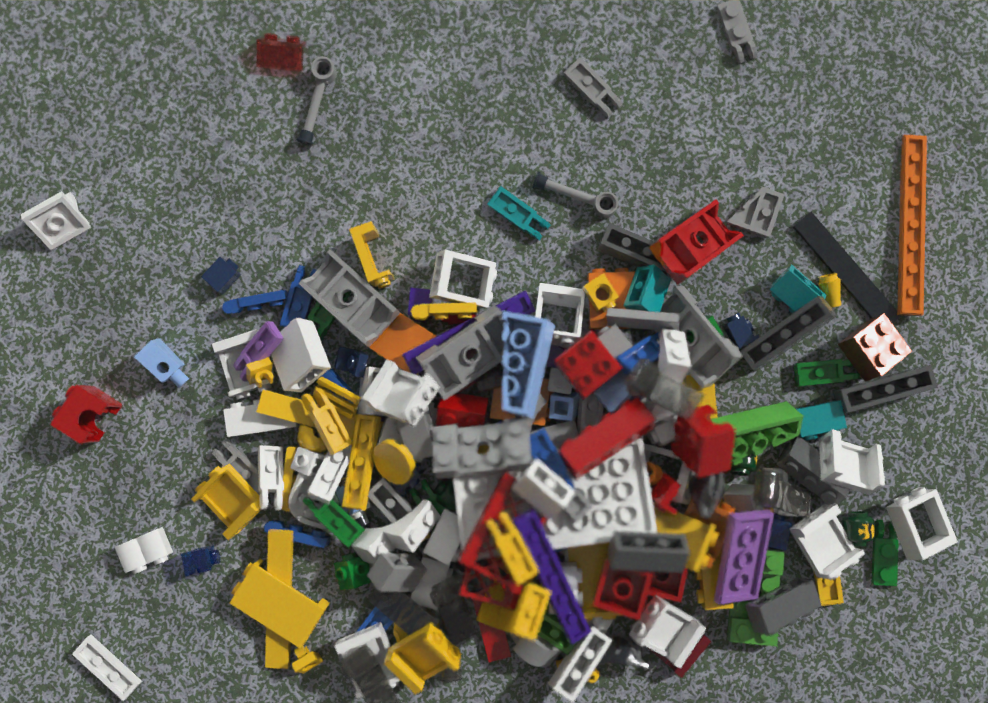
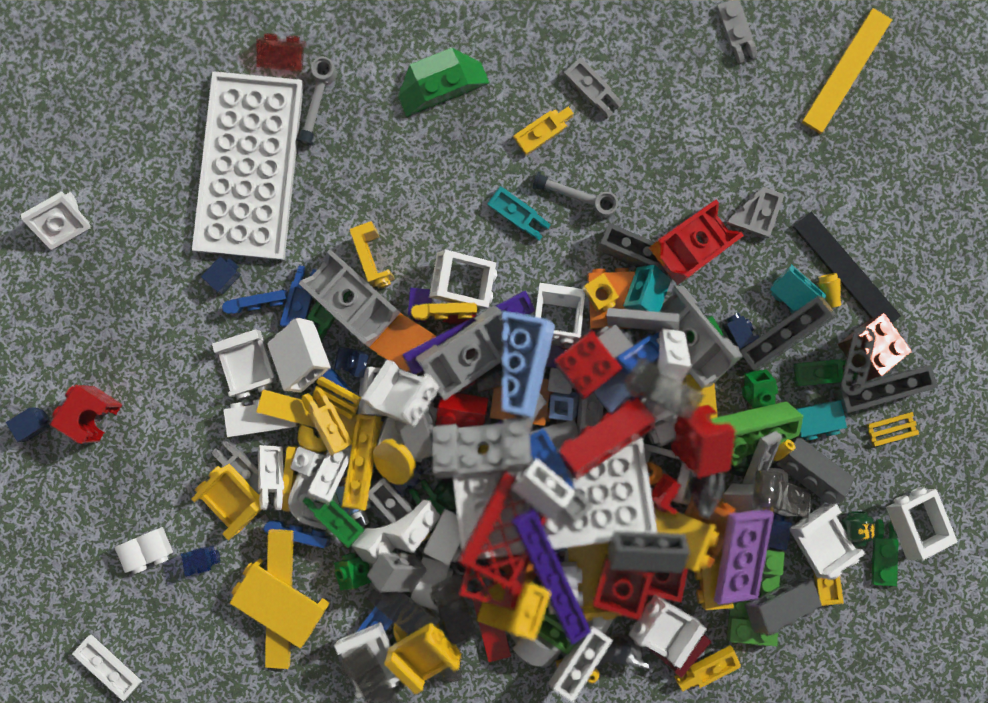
(28, 424): none -> dark blue brick
(157, 352): light blue torso -> none
(248, 166): none -> white plate
(259, 347): medium lavender hinge -> none
(259, 371): yellow tile -> none
(306, 660): yellow tile -> none
(439, 80): none -> green wedge
(513, 550): yellow hinge -> none
(542, 130): none -> yellow hinge
(709, 669): none -> yellow hinge
(759, 388): none -> green brick
(763, 456): none -> light grey tile
(784, 449): none -> yellow arm
(846, 71): none -> yellow tile
(850, 464): white panel -> none
(859, 379): none -> dark grey beam
(911, 423): none -> yellow tile
(912, 226): orange tile -> none

